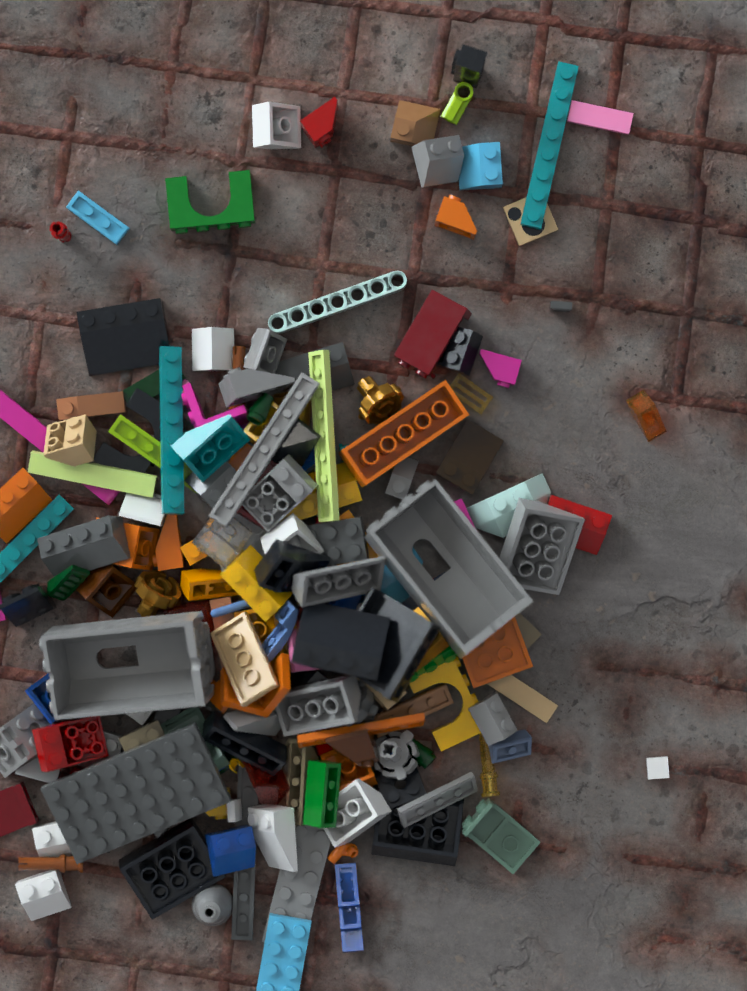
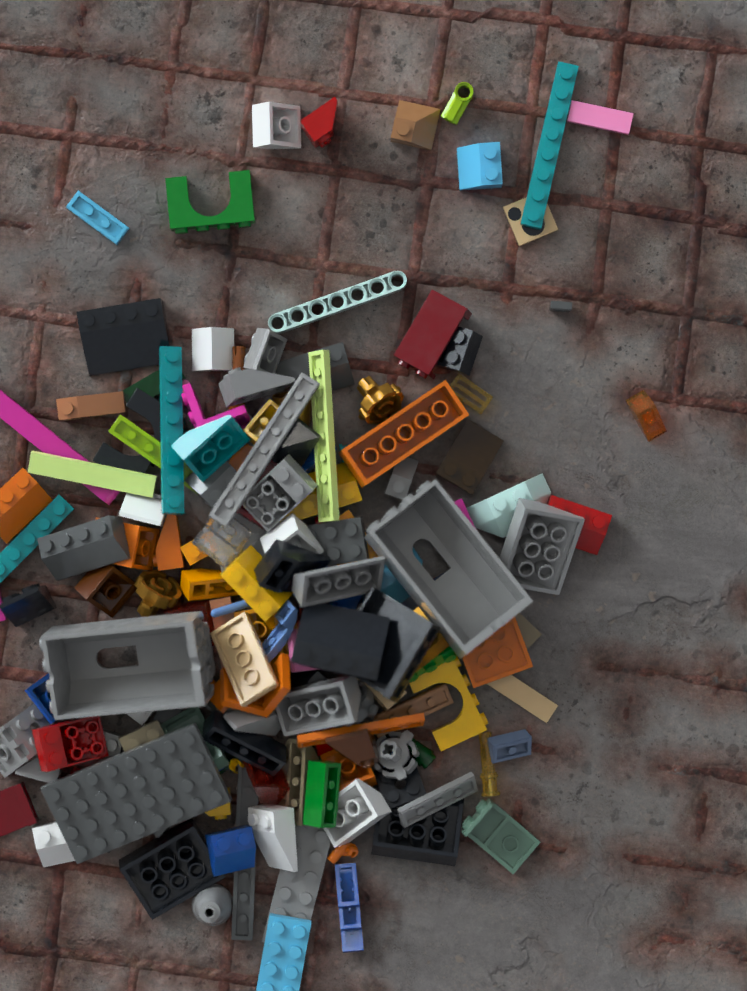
(43, 894): white slope -> none
(60, 231): red pin -> none
(62, 863): dark orange pin -> none
(66, 583): dark green slope -> none
(71, 441): tan slope -> none
(234, 810): white tile -> none
(260, 409): dark green cone -> none
(438, 160): light grey slope -> none
(455, 217): orange slope -> none
(468, 65): black brick -> none
(493, 719): light grey slope -> none
(501, 367): dark pink slope -> none
(657, 767): white tile -> none

